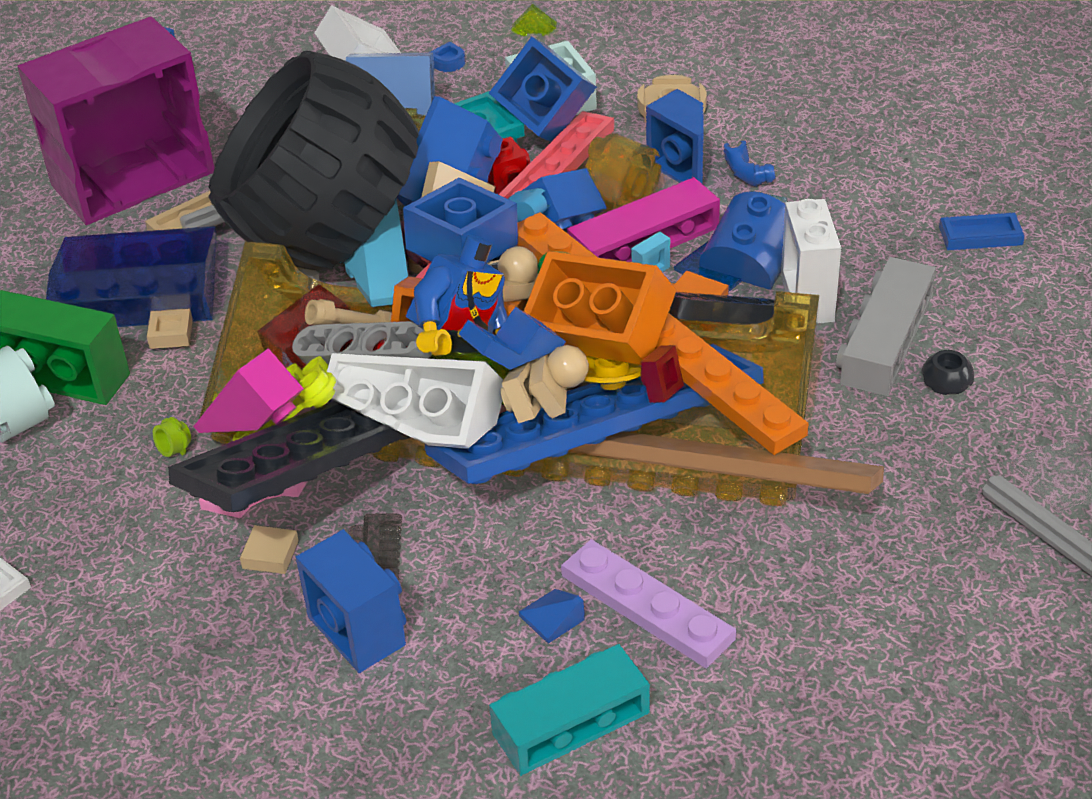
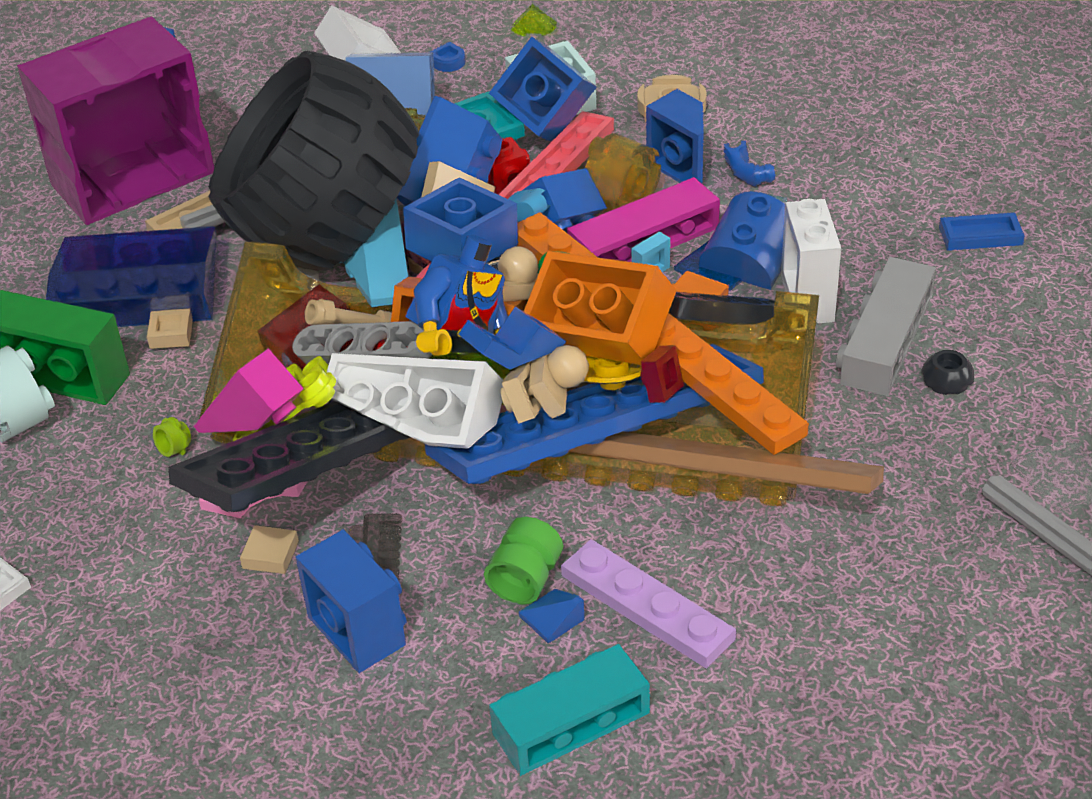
(523, 560): none -> bright green wheel

